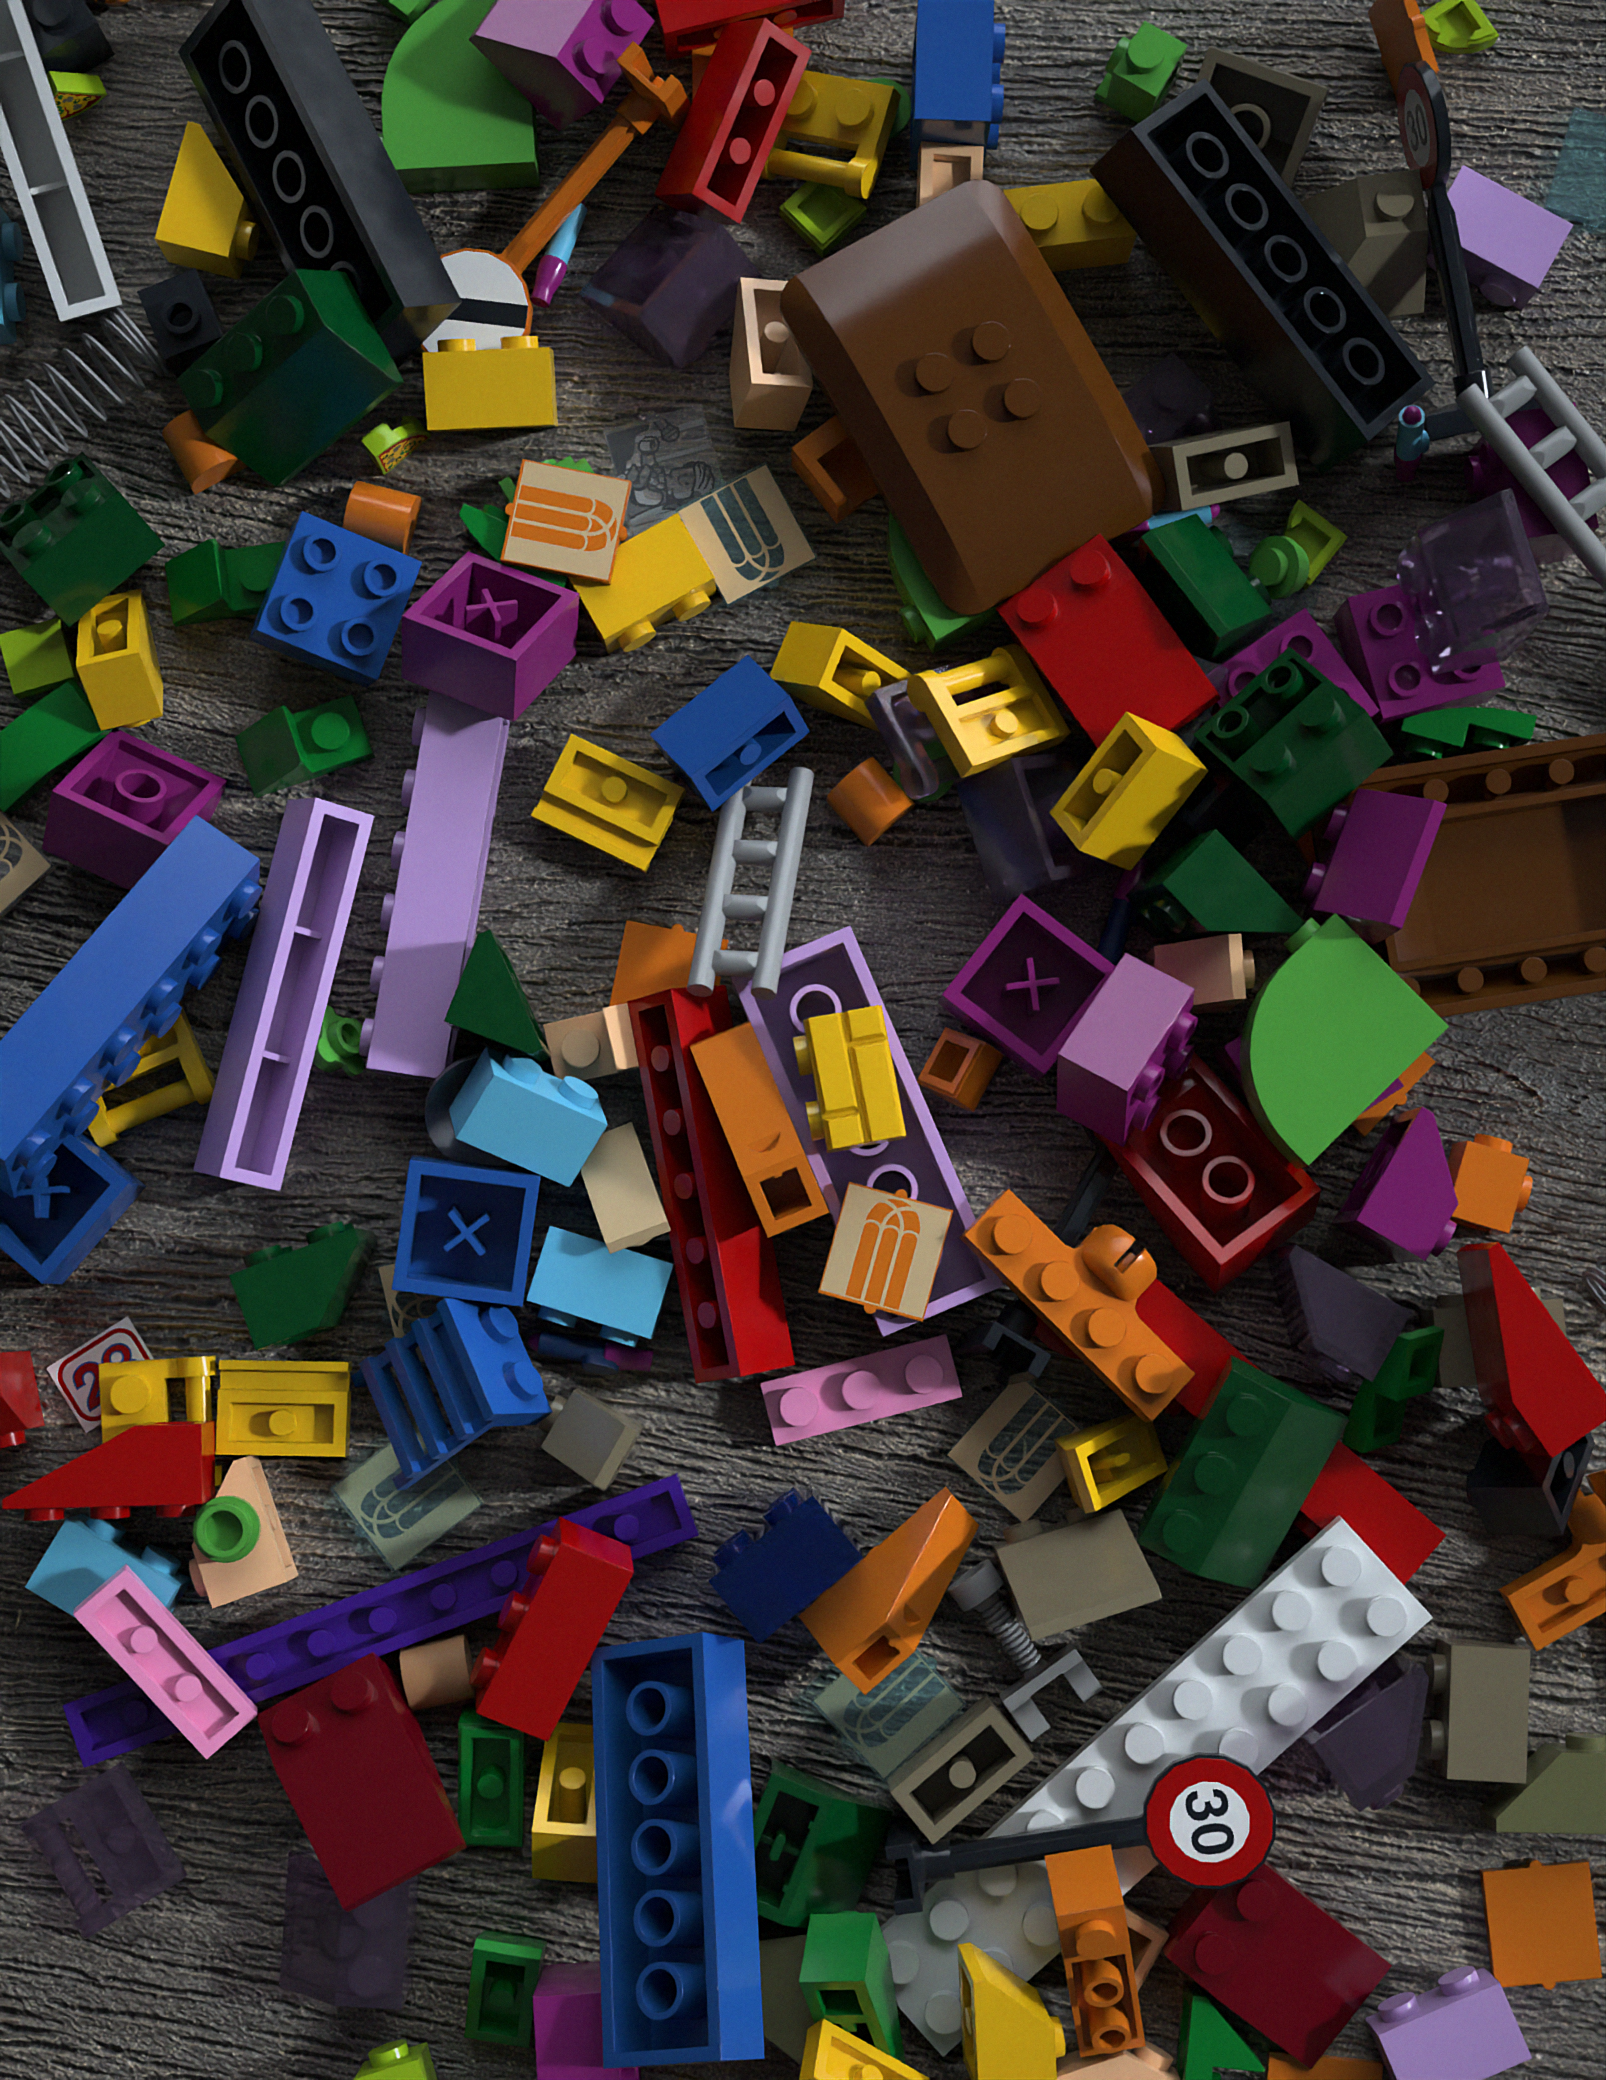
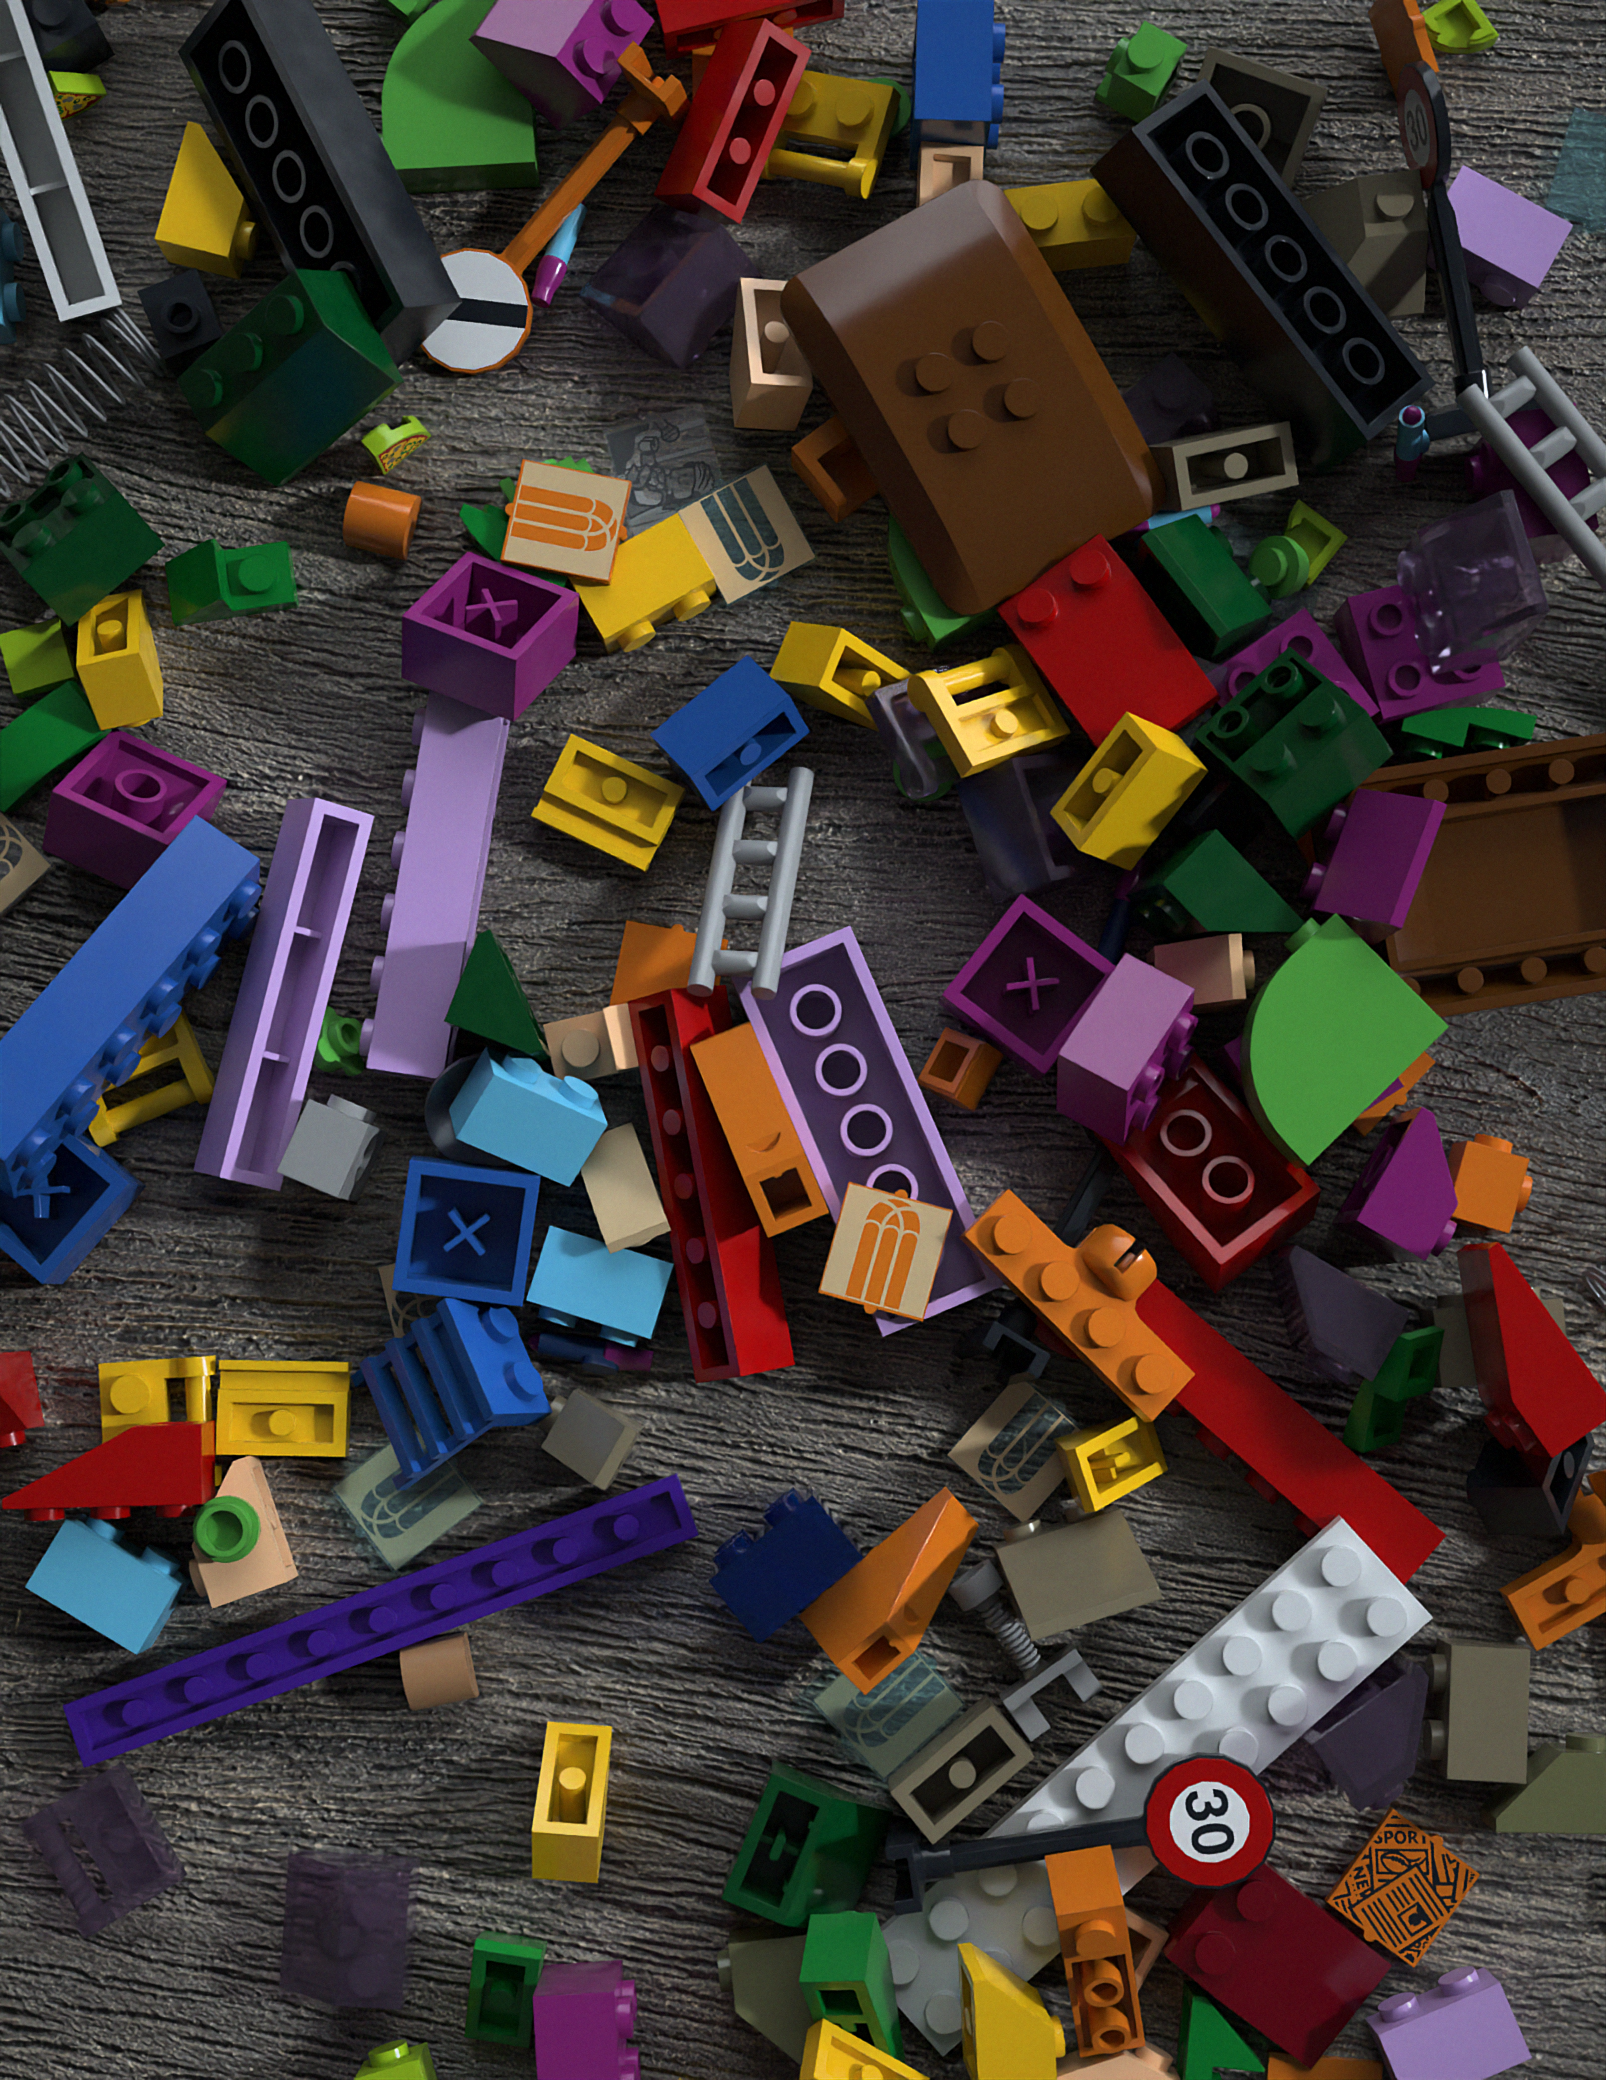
(79, 1372): sticker -> none
(165, 1661): bright pink plate -> none
(198, 455): orange brick -> none
(302, 1290): dark green slope -> none
(303, 745): green slope -> none
(333, 1148): none -> light grey brick
(335, 600): blue brick -> none
(361, 1780): dark red slope -> none
(490, 387): yellow brick -> none
(490, 1780): green slope -> none
(551, 1628): red brick -> none
(675, 1853): blue brick -> none
(822, 215): lime tile -> none
(851, 1079): yellow brick -> none
(861, 1389): bright pink plate -> none
(869, 801): orange brick -> none
(1240, 1476): dark green slope -> none
(1402, 1887): none -> orange piece
(1541, 1923): orange piece -> none

